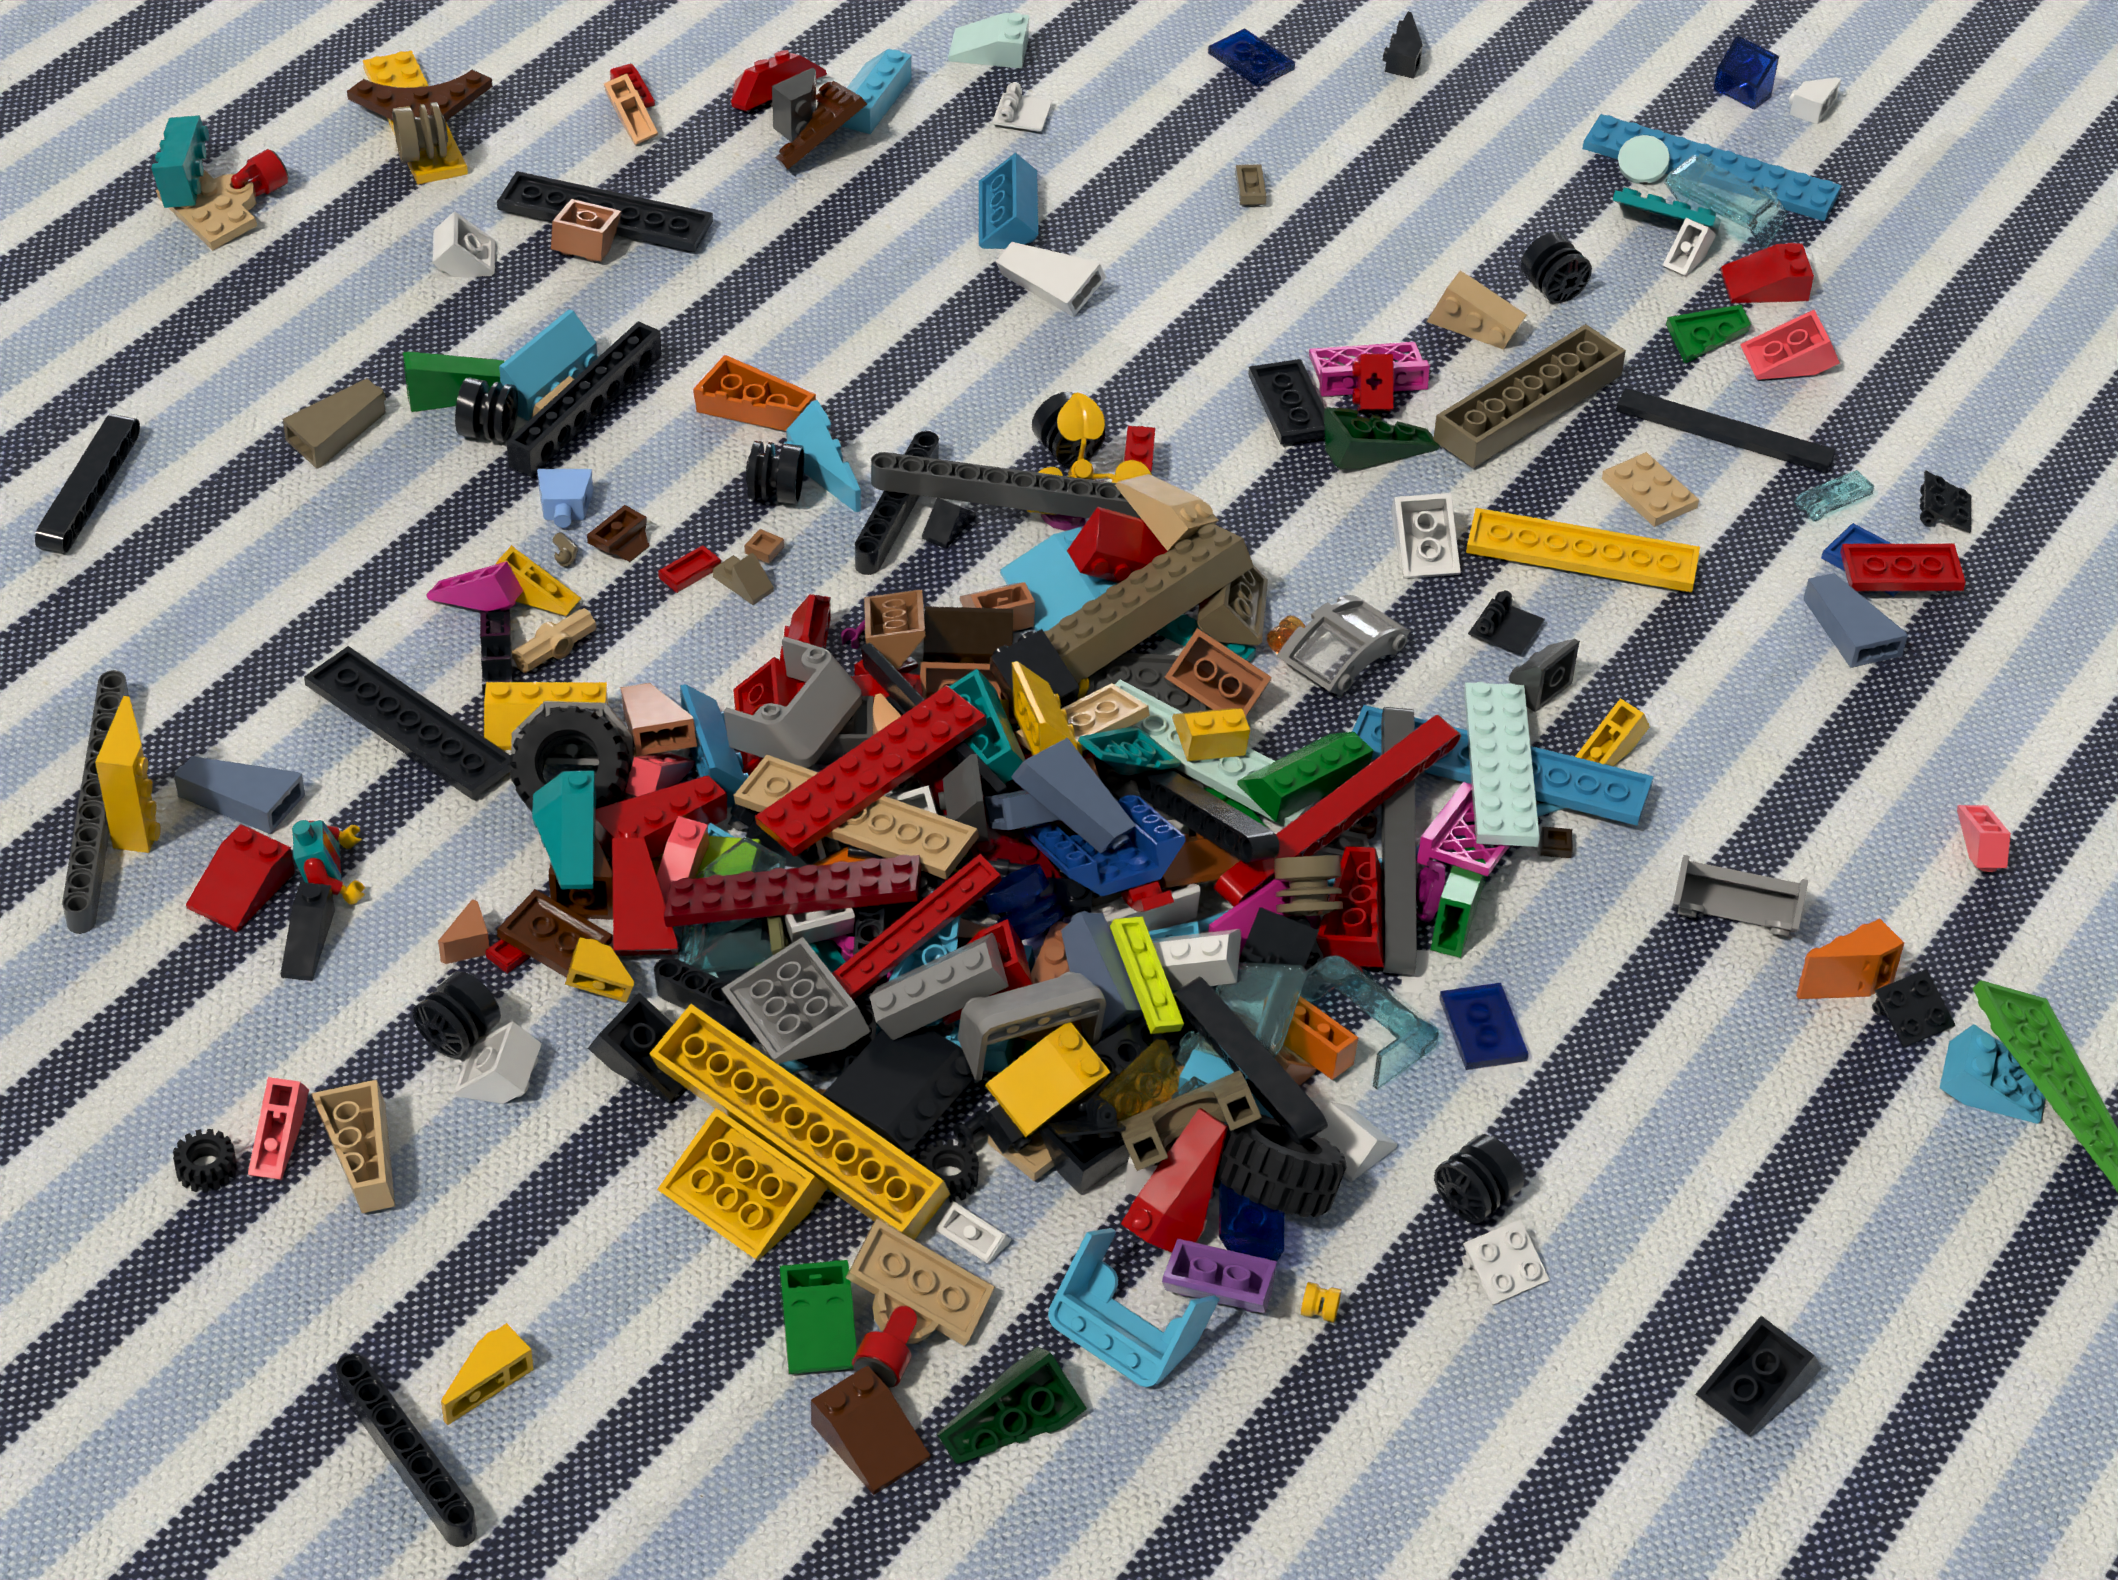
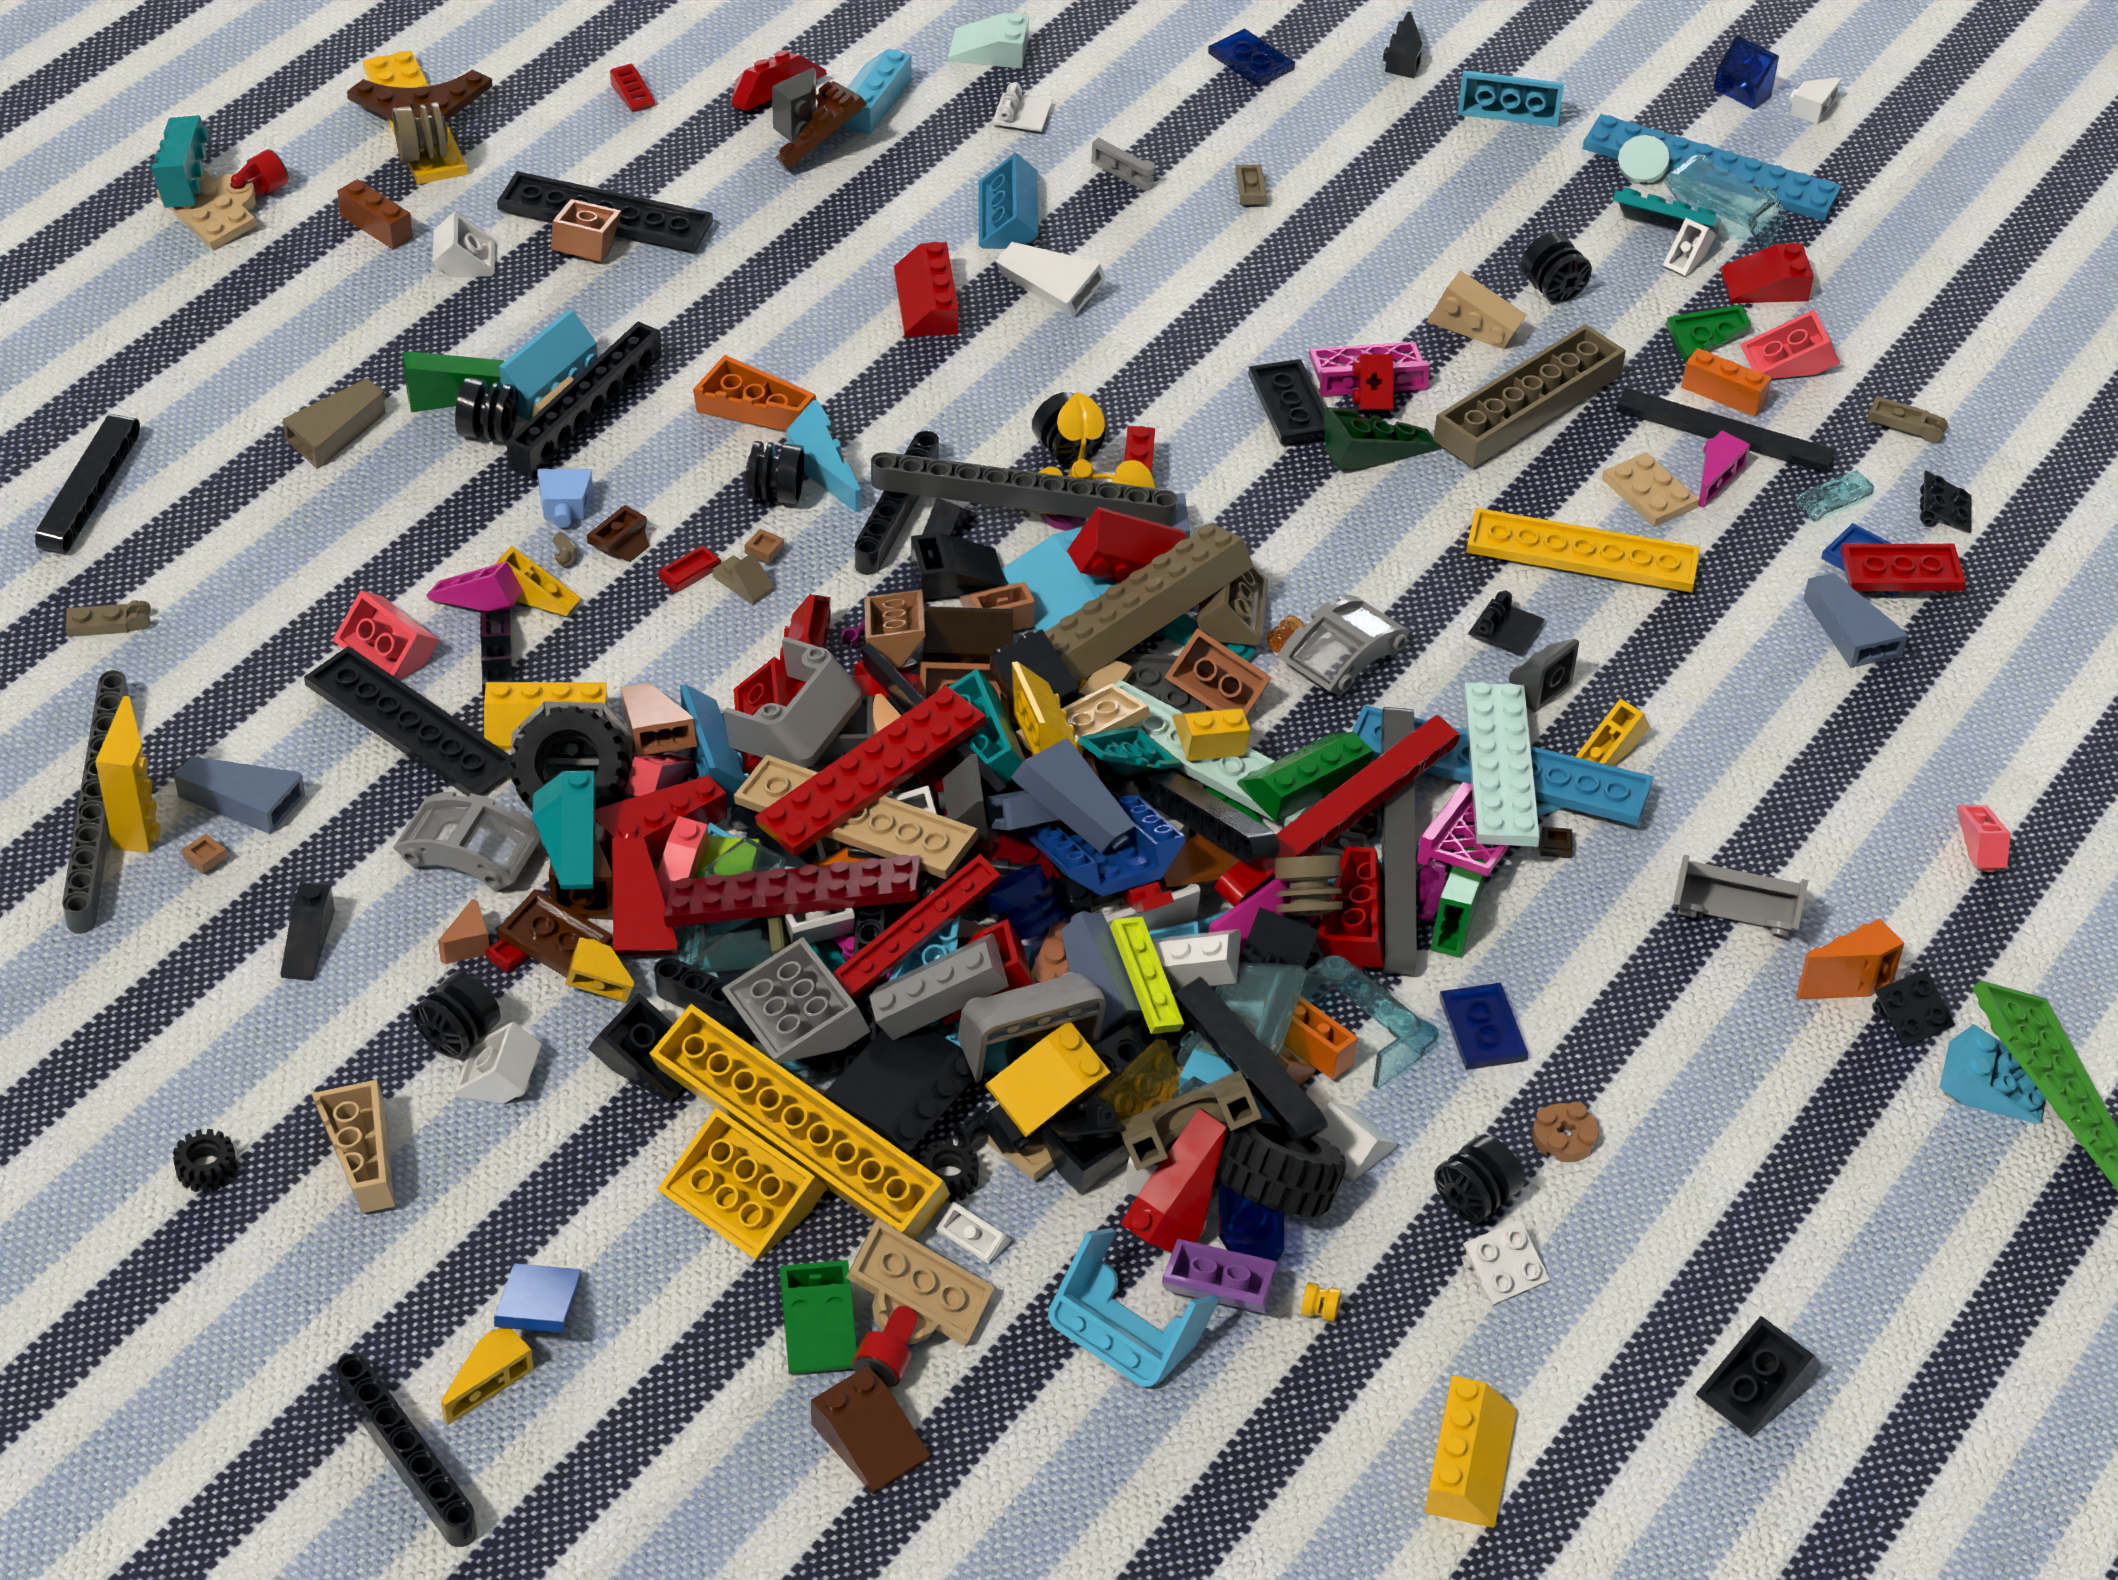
(107, 619): none -> dark tan hinge
(204, 853): none -> medium nougat plate
(241, 878): red slope -> none
(277, 1127): coral slope -> none
(319, 856): torso -> none
(375, 214): none -> dark orange brick
(385, 635): none -> coral slope
(469, 837): none -> light grey window
(538, 1298): none -> tile
(554, 640): tan piece -> none
(630, 109): light nougat slope -> none
(927, 291): none -> red slope
(953, 566): none -> black slope
(1019, 1404): dark green wedge -> none
(1106, 675): none -> tan tile
(1123, 164): none -> light grey plate
(1166, 508): tan slope -> none
(1425, 535): white slope -> none
(1471, 1453): none -> yellow slope
(1510, 98): none -> medium azure slope
(1569, 1117): none -> medium nougat plate
(1723, 461): none -> dark pink slope
(1726, 382): none -> orange brick
(1907, 419): none -> dark tan hinge

